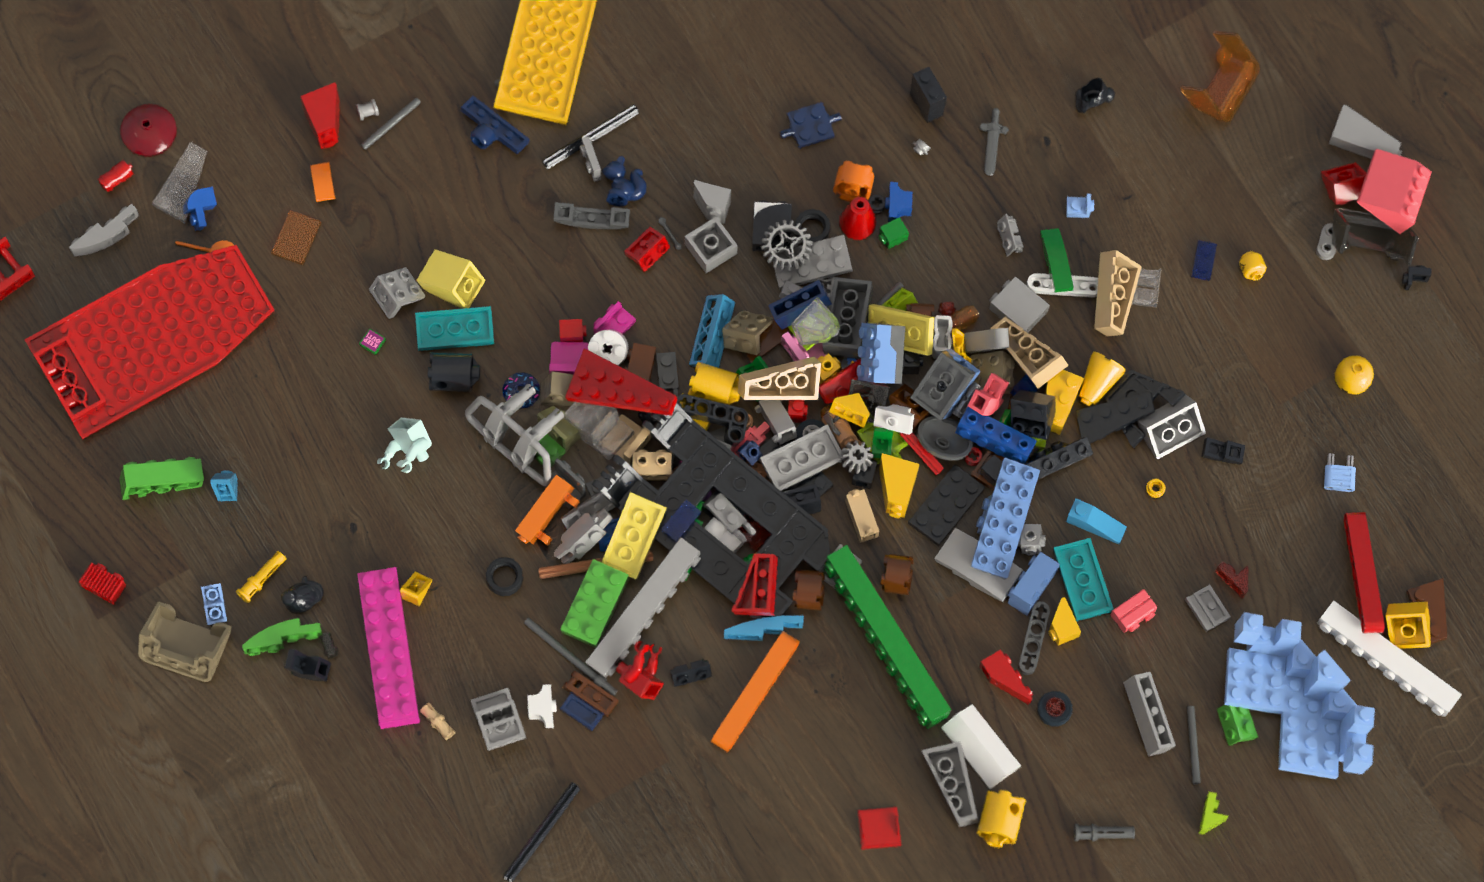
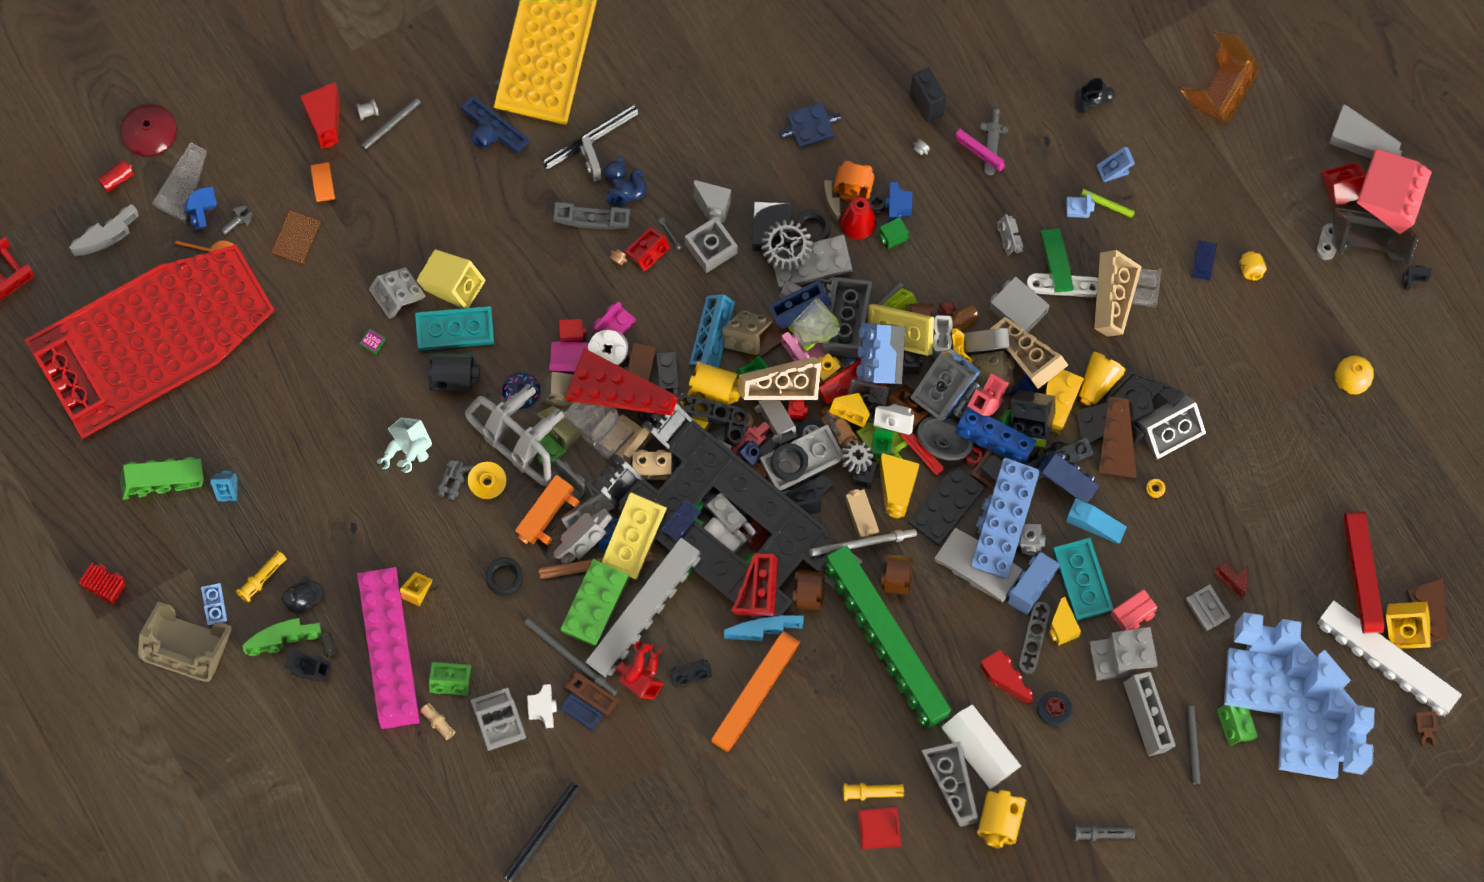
(237, 219): none -> dark grey bar
(449, 678): none -> bright green bracket
(455, 472): none -> dark grey piece
(483, 472): none -> yellow dish
(618, 257): none -> medium nougat plate
(789, 476): none -> black tyre
(833, 204): none -> dark tan slope
(862, 791): none -> yellow pin
(896, 536): none -> light grey bar
(980, 150): none -> dark pink tile
(1068, 476): none -> dark blue brick
(1110, 204): none -> lime bar
(1116, 165): none -> medium blue slope
(1117, 445): none -> reddish brown wing
(1123, 654): none -> light grey bracket
(1209, 818): lime slope -> none
(1223, 451): black slope -> none
(1339, 477): light blue piece -> none
(1426, 723): none -> reddish brown plate

